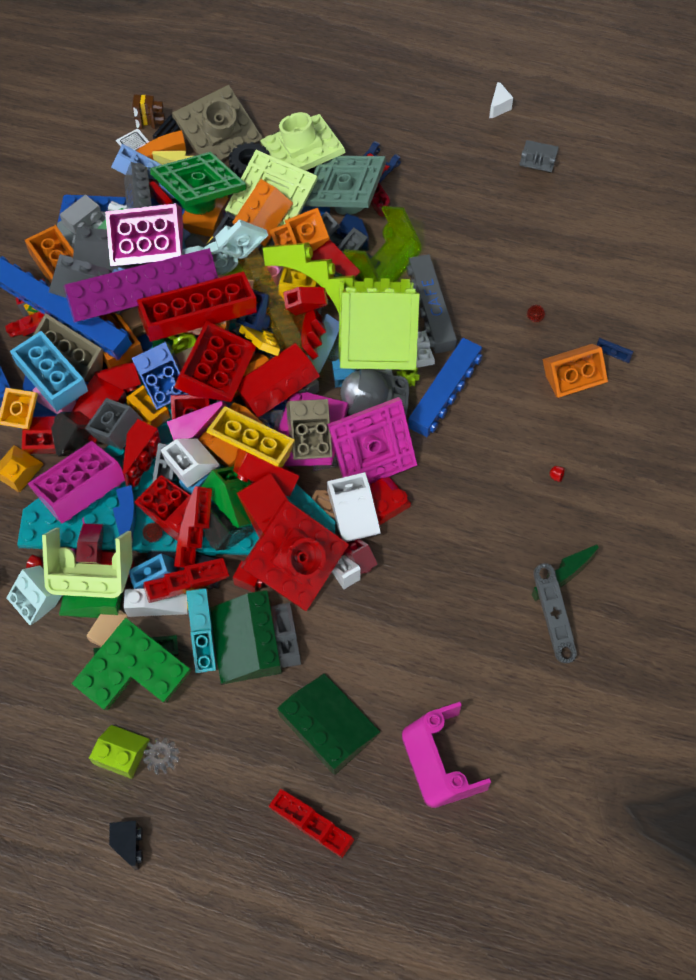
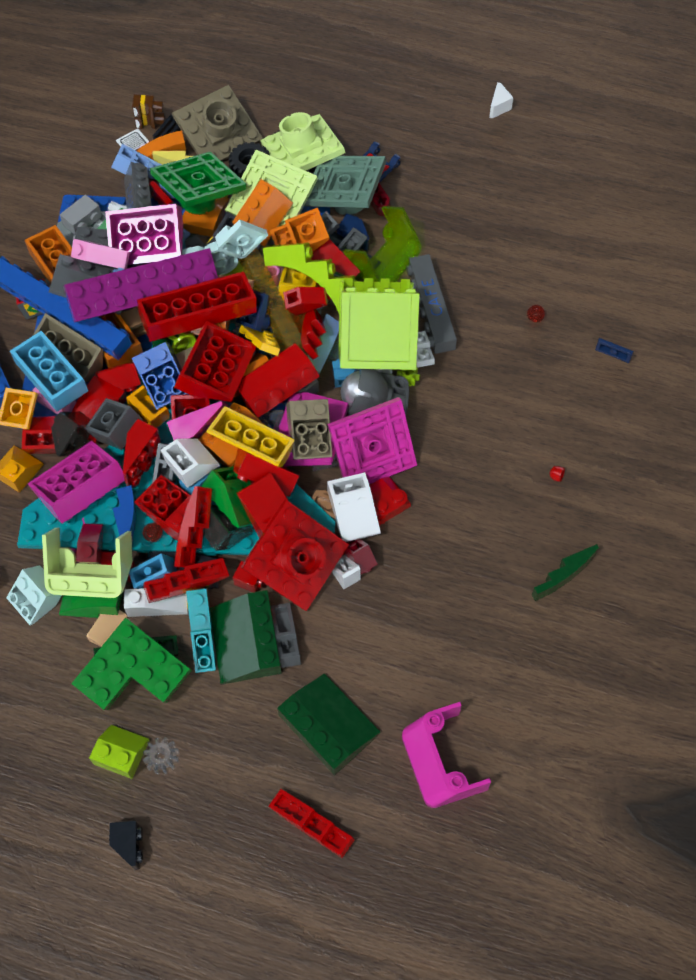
(25, 325): red hinge -> none
(34, 561): red hinge -> none
(100, 254): none -> bright pink slope
(444, 388): blue brick -> none
(538, 156): dark grey hinge -> none
(551, 598): dark grey piece -> none
(575, 370): orange slope -> none

